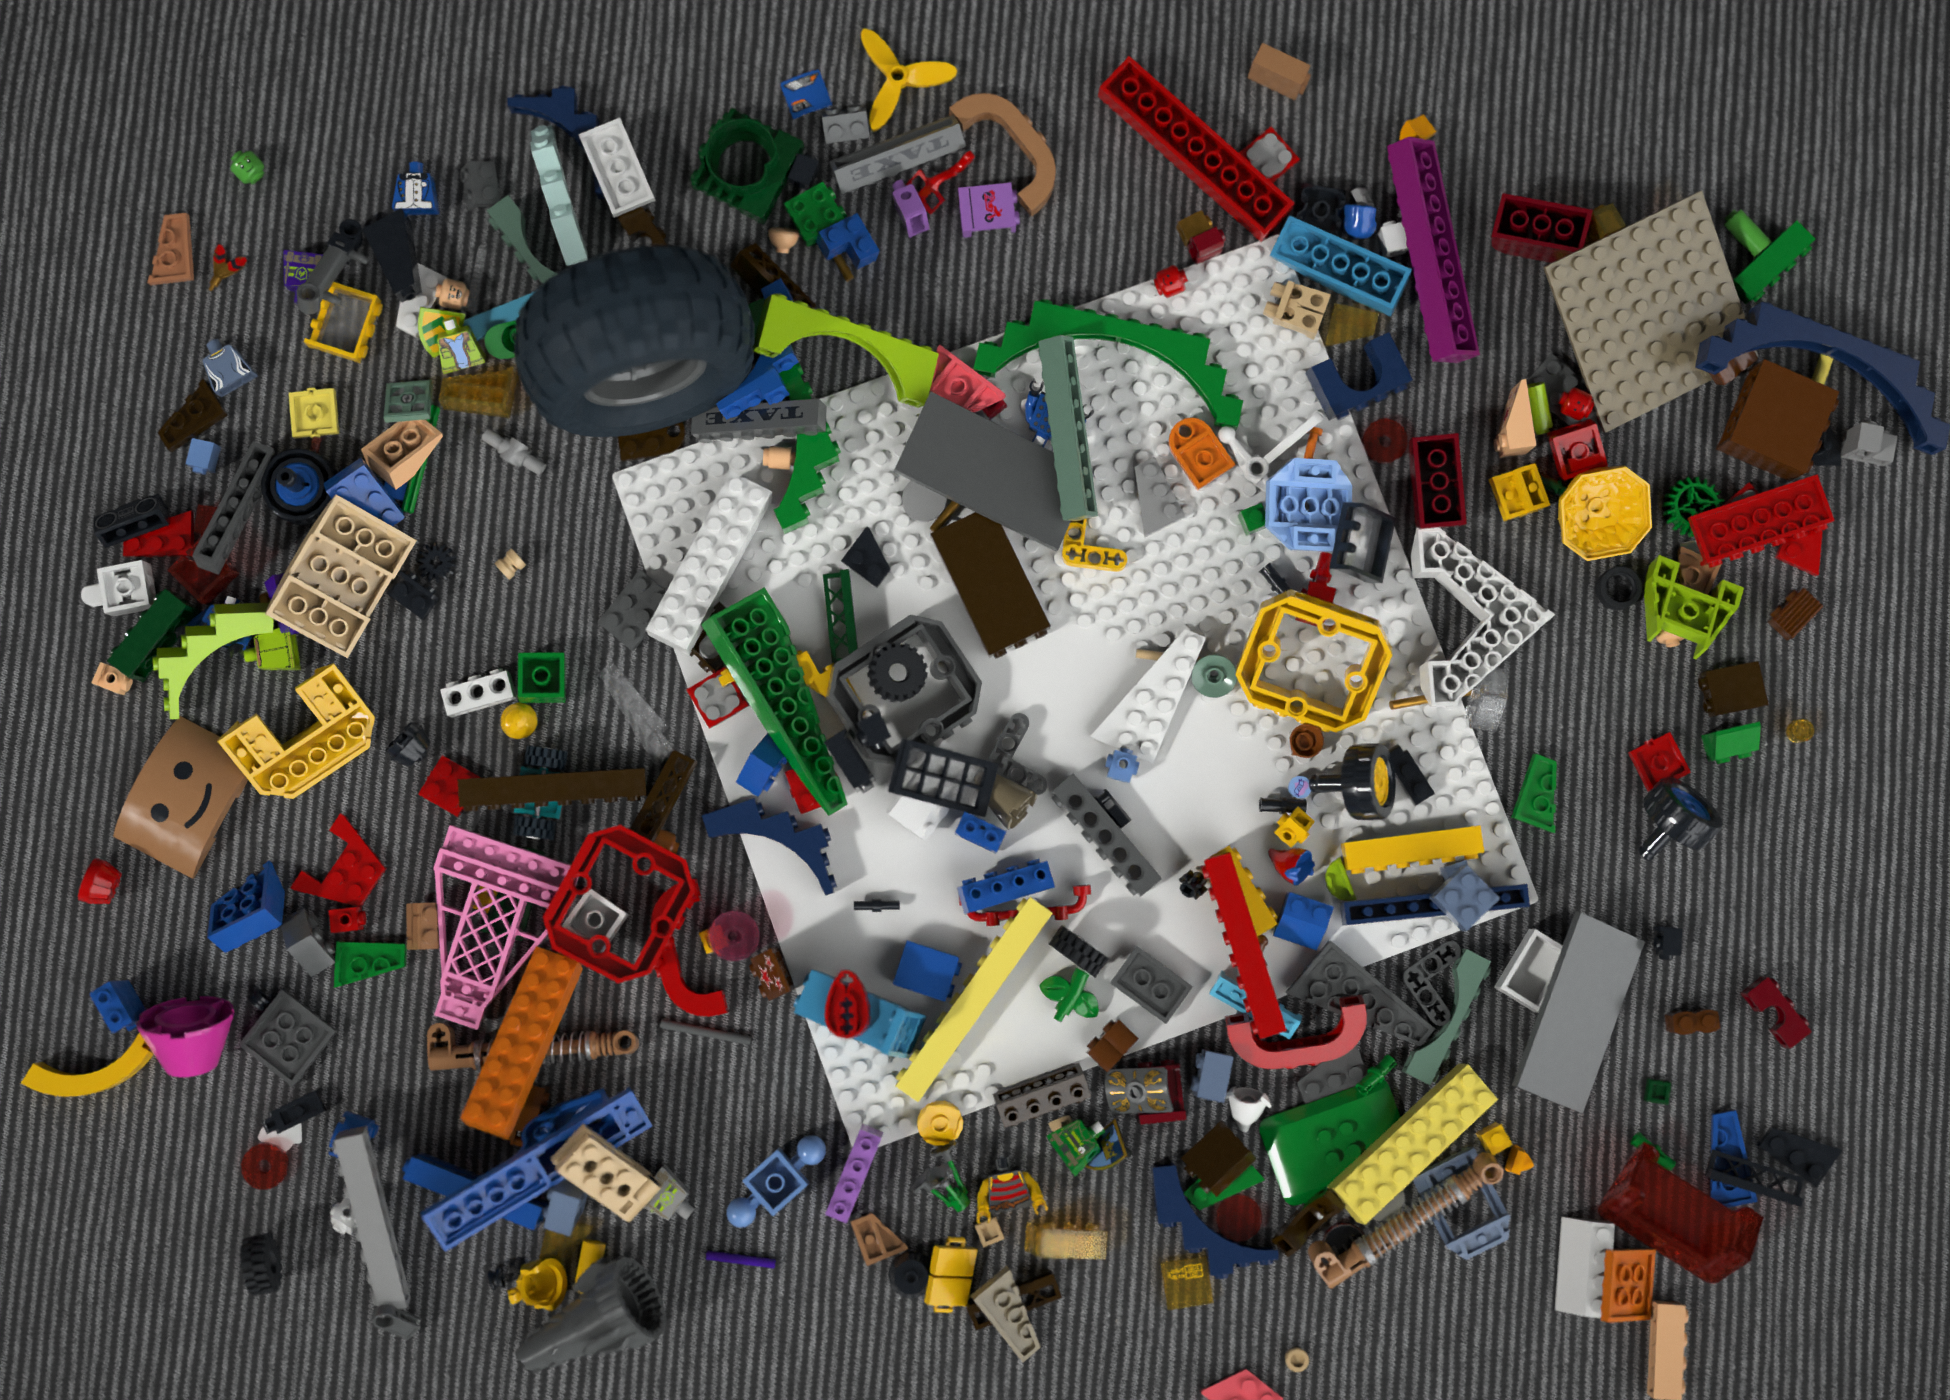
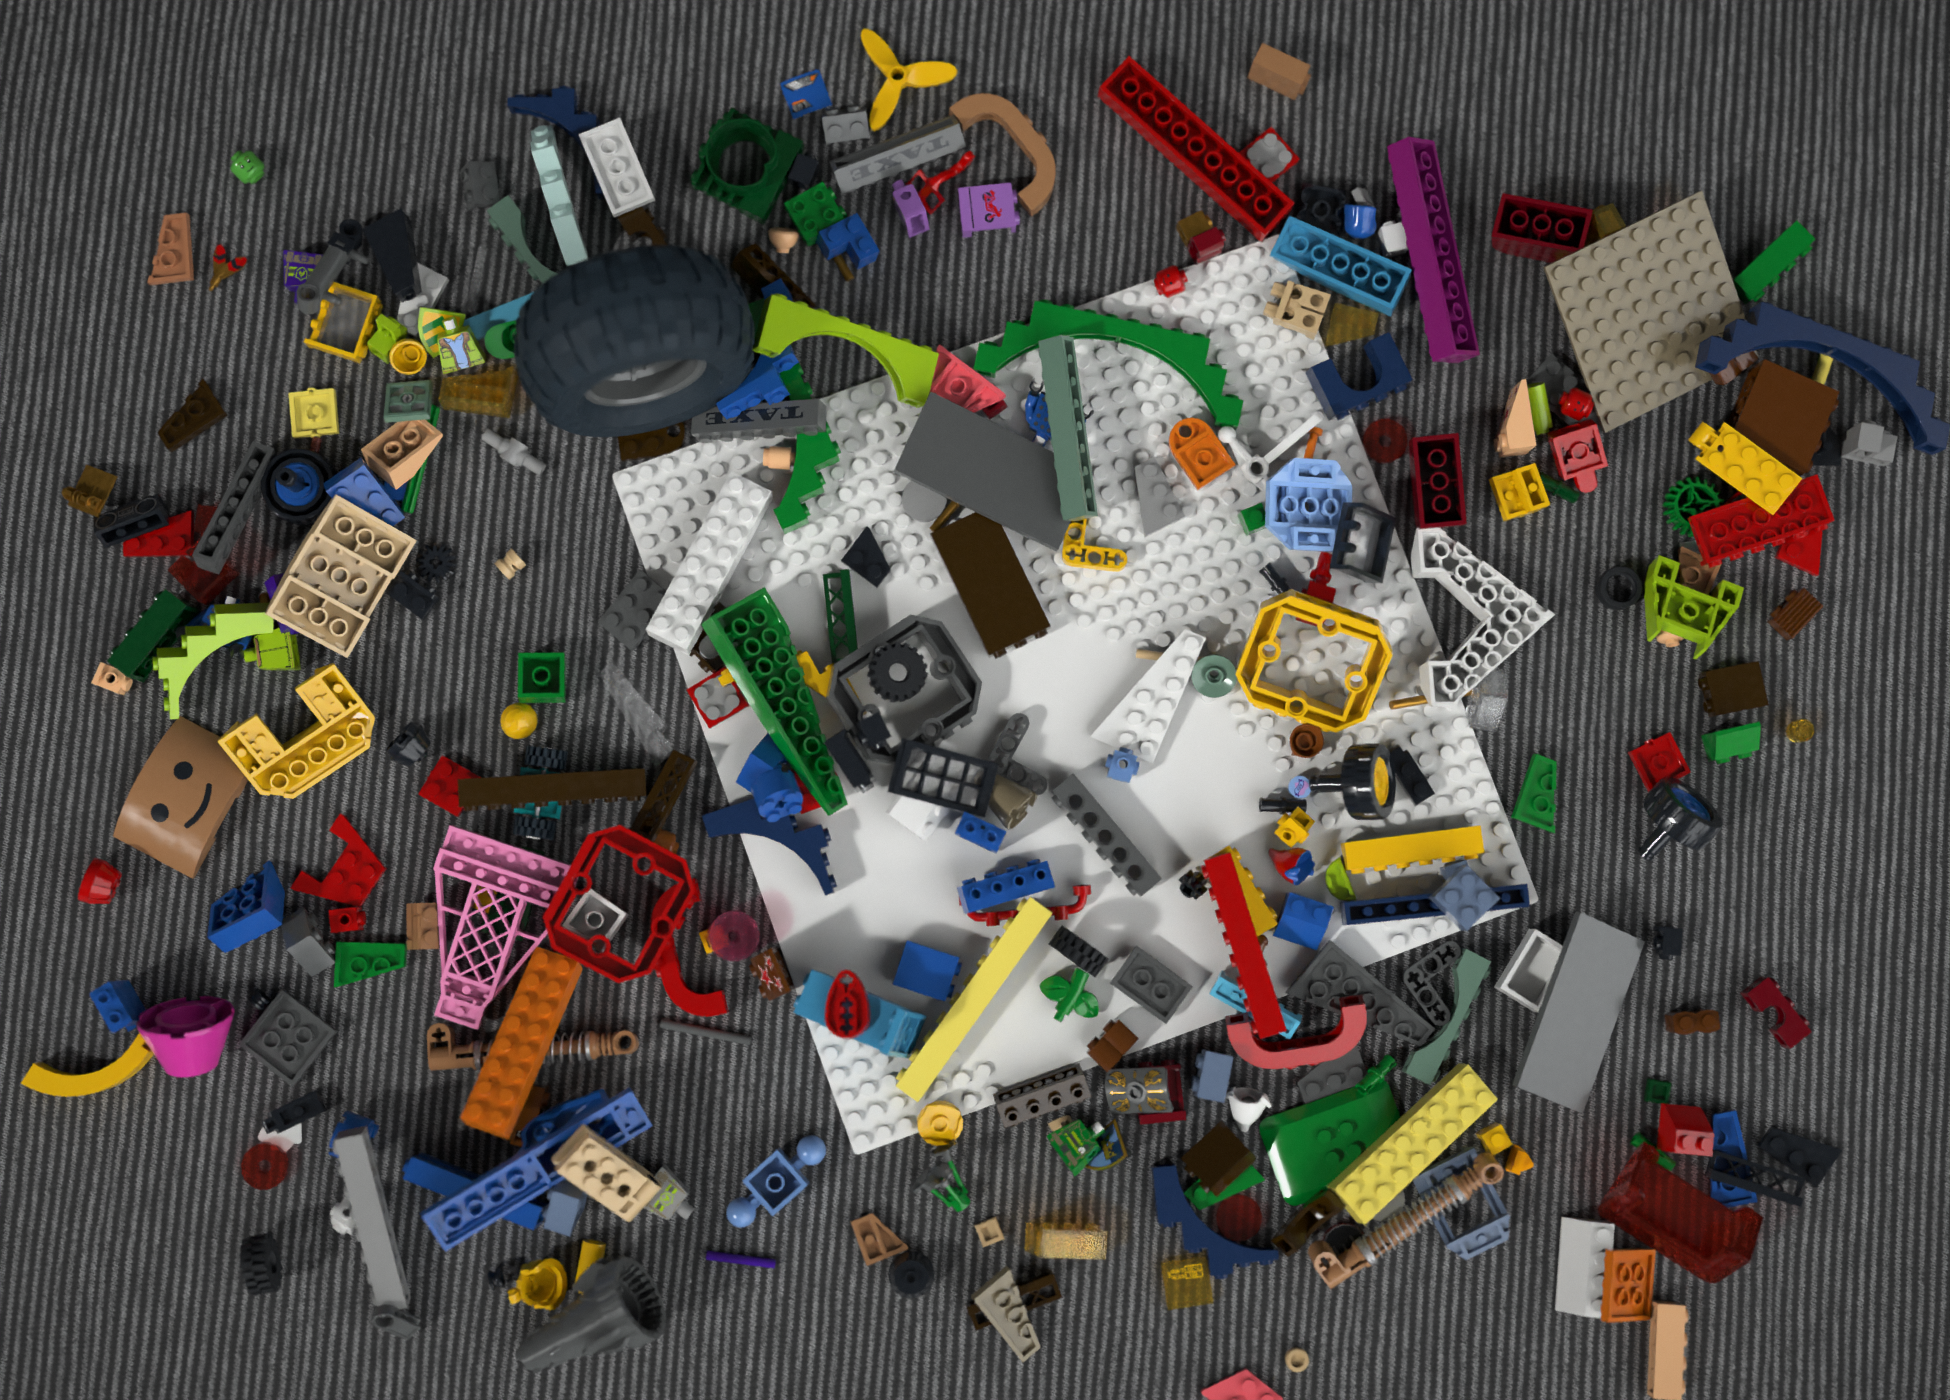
(90, 491): none -> pearl gold hinge
(122, 591): white brick -> none
(203, 456): medium blue brick -> none
(226, 368): sand blue torso -> none
(386, 336): none -> lime brick
(408, 356): none -> yellow piece
(416, 192): torso -> none
(452, 294): light nougat head -> none
(489, 697): white brick -> none
(562, 1246): clear yellow wing -> none
(777, 794): none -> blue brick
(854, 1173): medium lavender brick -> none
(876, 905): black bar -> none
(951, 1273): yellow piece -> none
(1008, 1191): torso -> none
(1116, 812): black bar -> none
(1417, 128): light orange tile -> none
(1605, 512): yellow rock -> none
(1684, 1130): none -> red slope
(1744, 466): none -> yellow hinge
(1746, 232): bright green brick -> none

